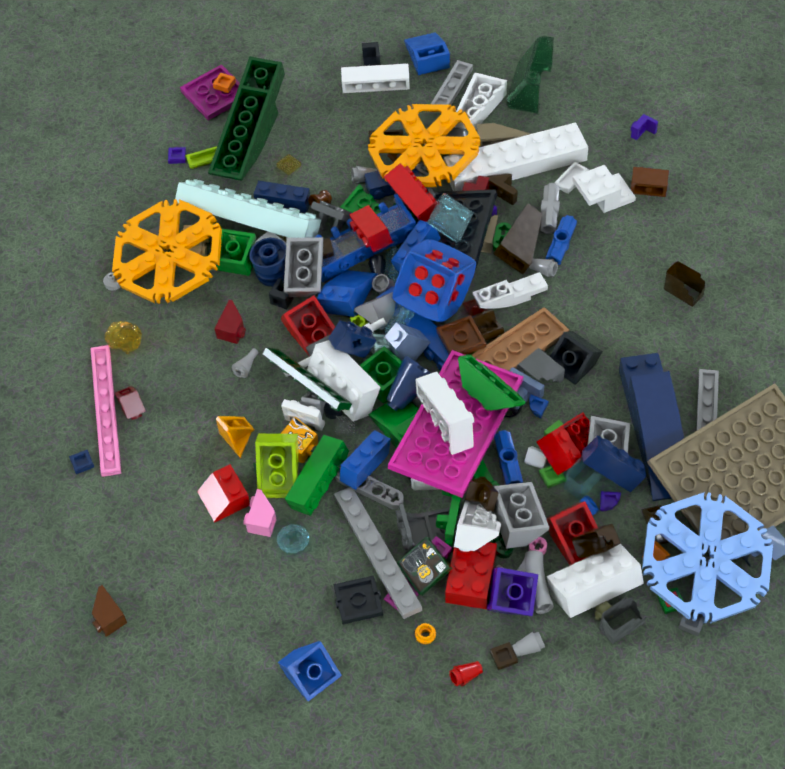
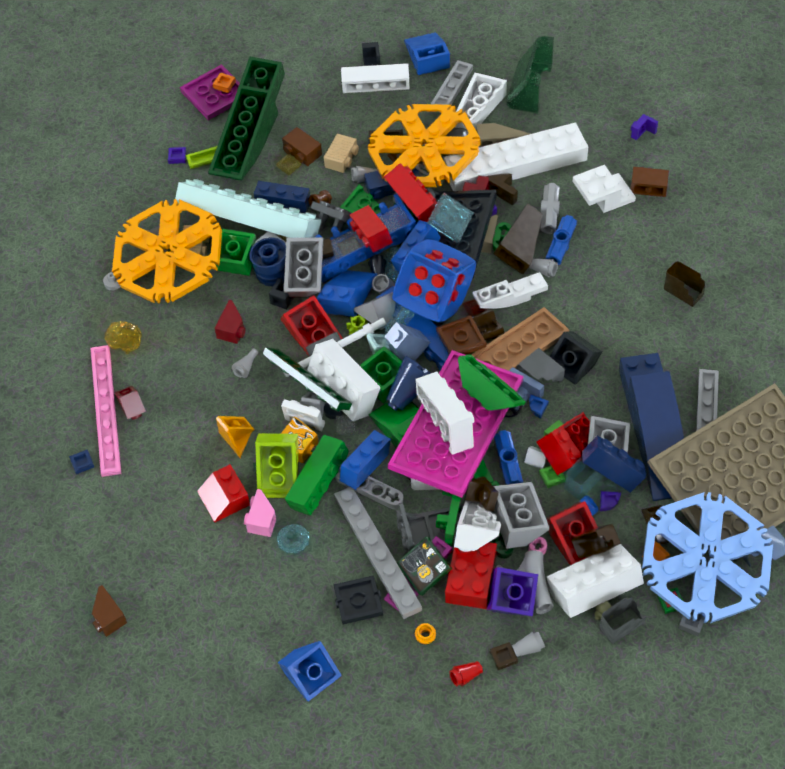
(302, 146): none -> reddish brown brick
(340, 153): none -> tan brick
(352, 338): dark blue brick -> none
(565, 180): white tile -> none

